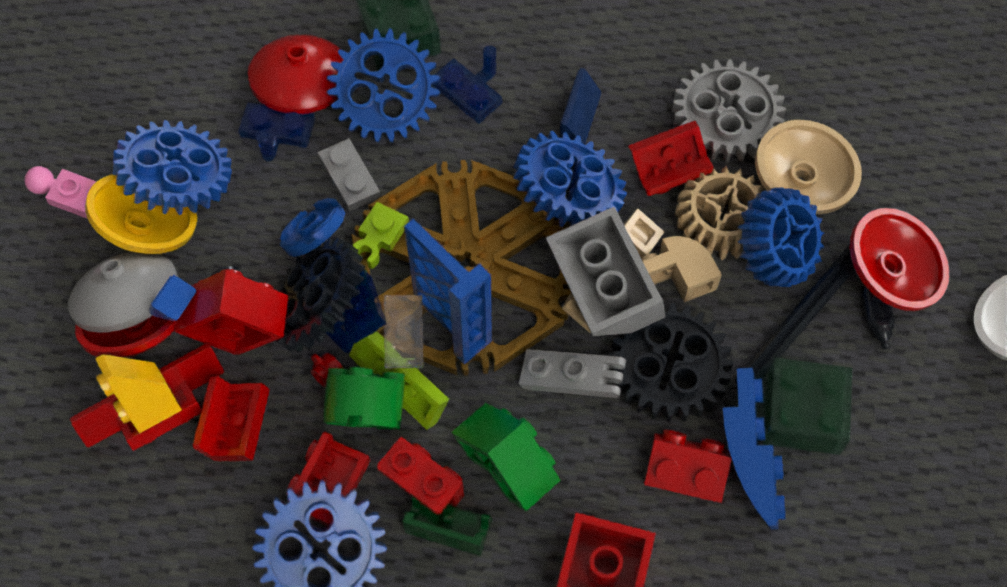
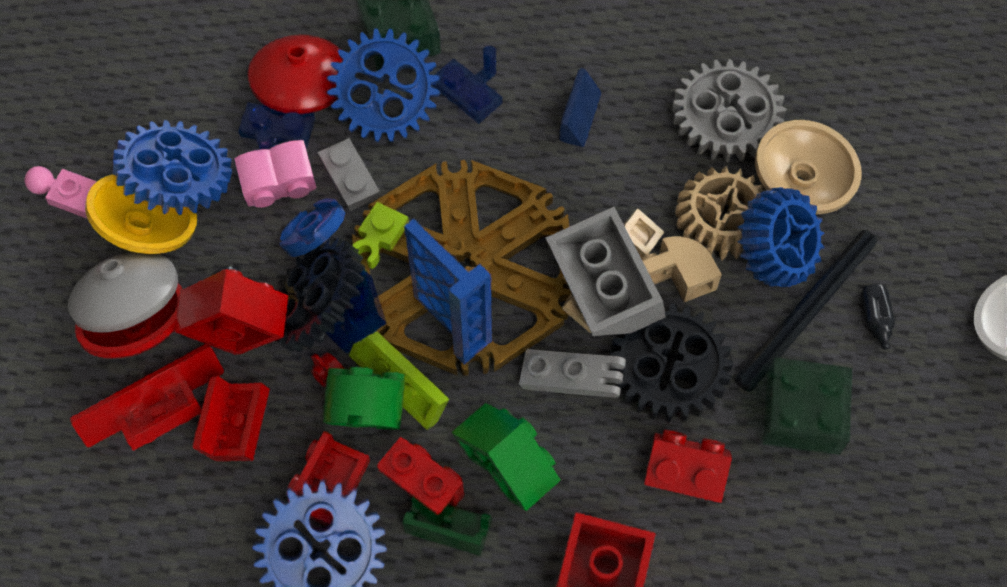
(139, 389): yellow slope -> none
(172, 299): blue slope -> none
(275, 173): none -> bright pink brick
(403, 331): clear slope -> none
(546, 174): blue gear -> none
(670, 158): red bracket -> none
(754, 463): blue slope -> none
(899, 259): red dish -> none

